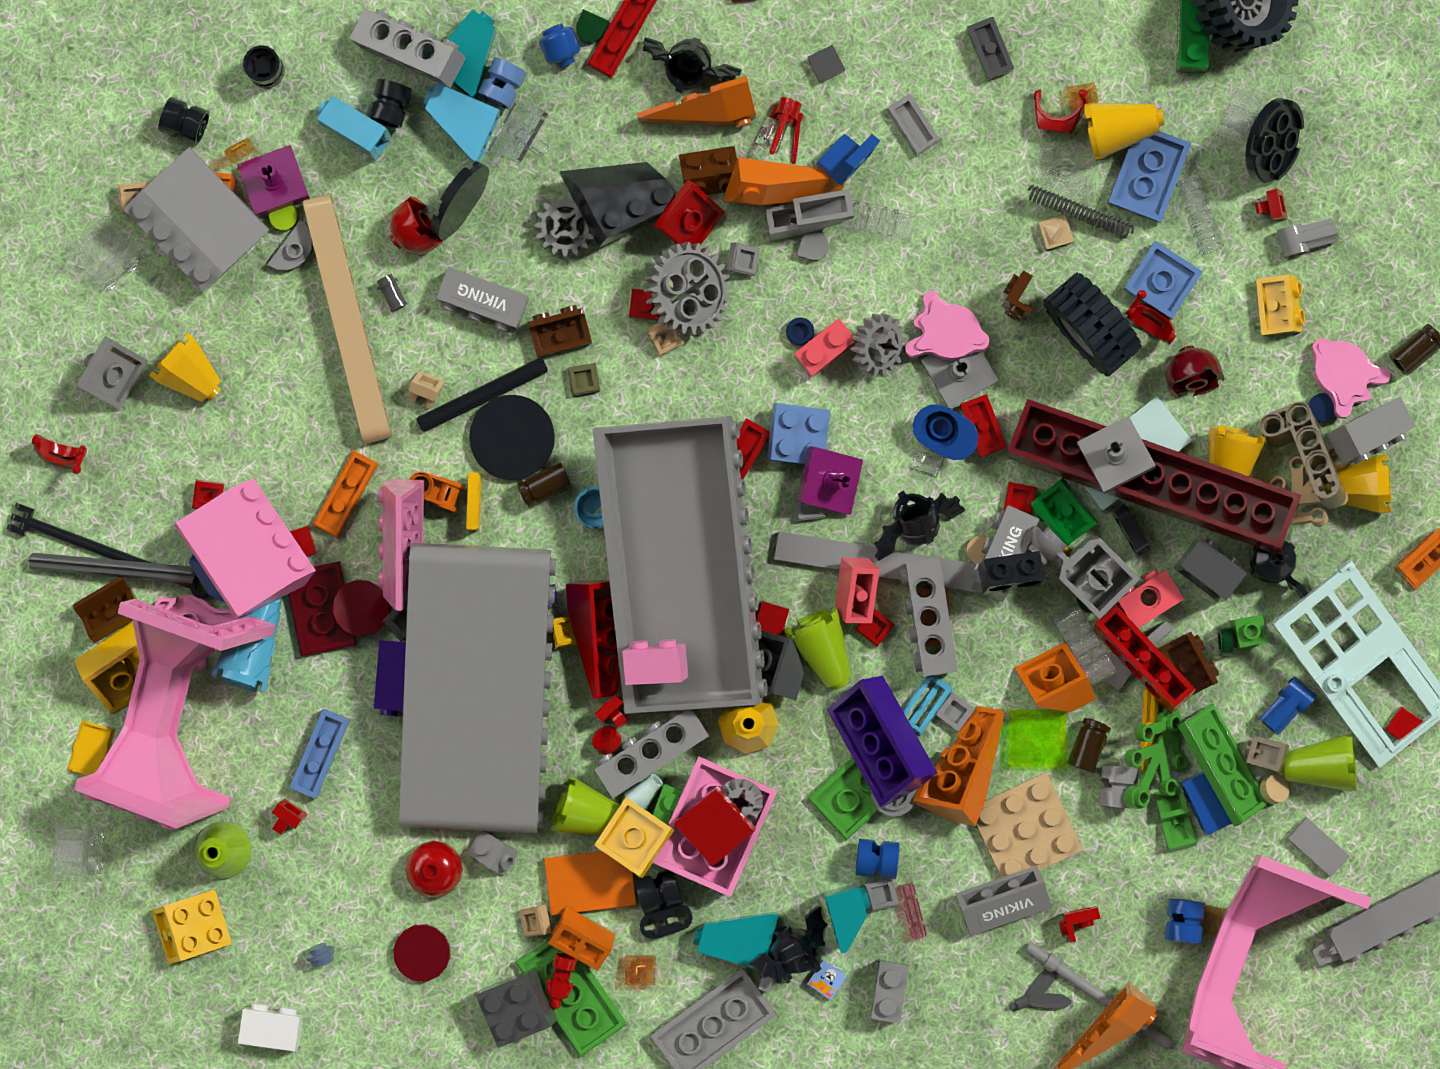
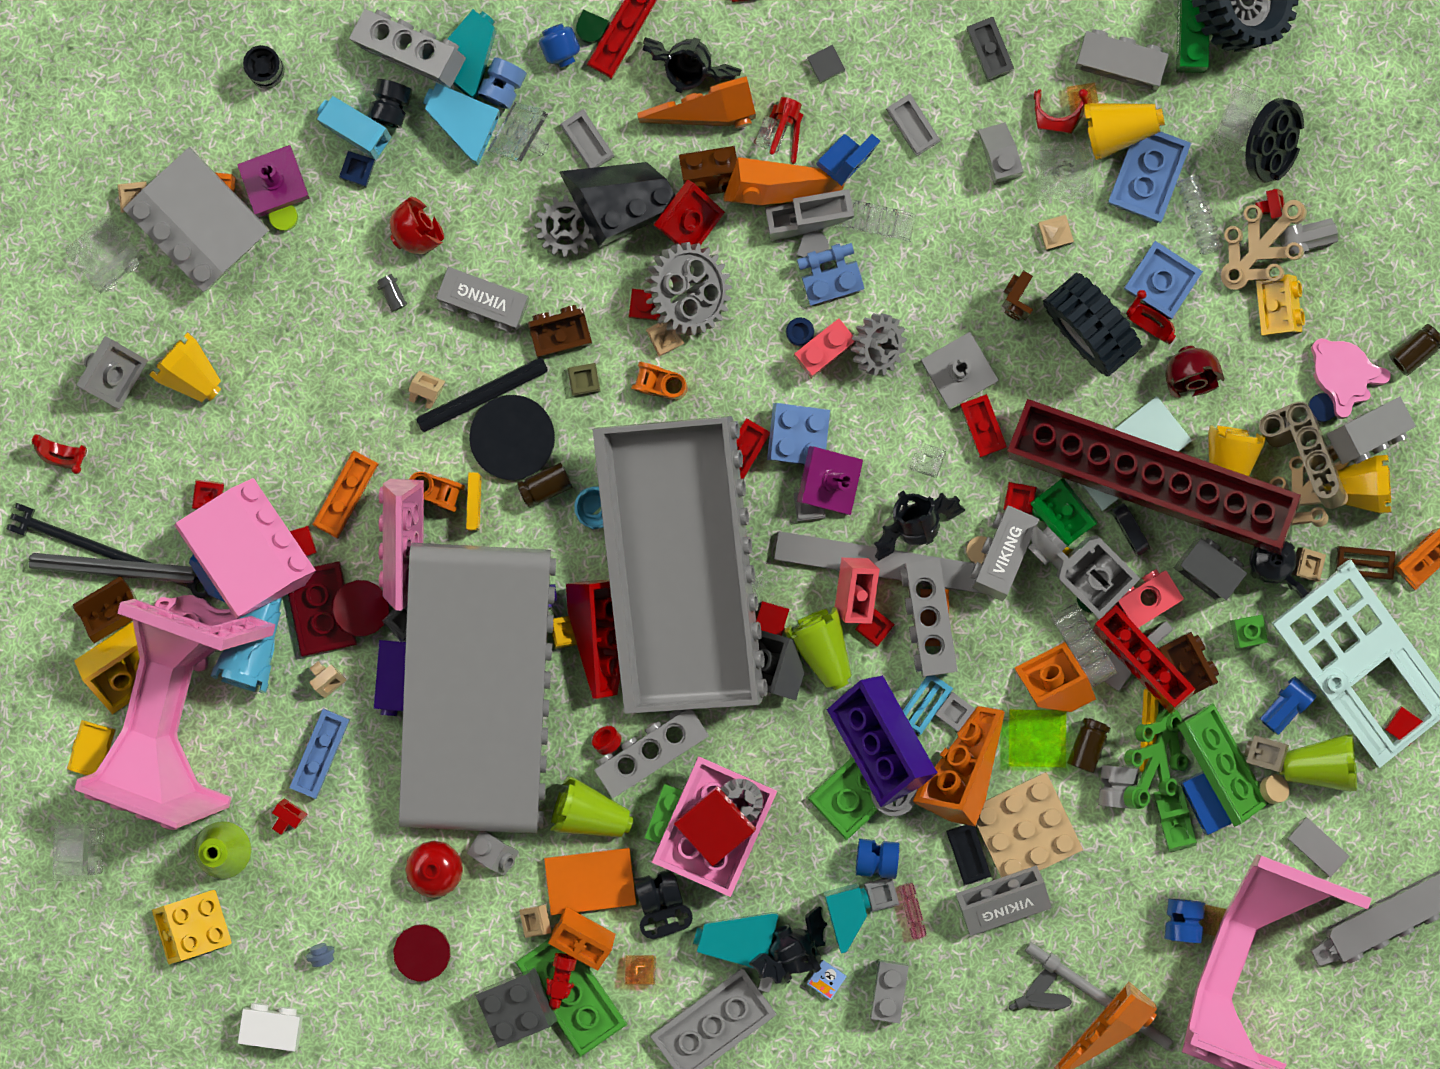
(178, 119): black wheel -> none
(240, 150): clear orange tile -> none
(294, 250): light grey plate -> none
(326, 679): none -> tan tile
(347, 319): tan beam -> none
(357, 168): none -> dark blue tile
(459, 200): tile -> none
(587, 140): none -> light grey tile
(612, 711): red tile -> none
(634, 837): yellow tile -> none
(645, 791): light aqua cone -> none
(655, 663): bright pink brick -> none
(657, 382): none -> orange piece
(743, 259): light grey tile -> none
(746, 739): yellow cone -> none
(831, 282): none -> medium blue plate
(945, 432): blue piece -> none
(946, 331): bright pink tile -> none
(968, 853): none -> black tile
(1001, 153): none -> light grey slope
(1011, 572): black brick -> none
(1037, 189): dark grey piece -> none
(1082, 917): red bracket -> none
(1116, 454): light grey tile -> none
(1122, 59): none -> light grey brick
(1225, 641): dark green tile -> none
(1260, 248): none -> tan plant
(1309, 564): none -> tan tile
(1390, 564): none -> reddish brown tile

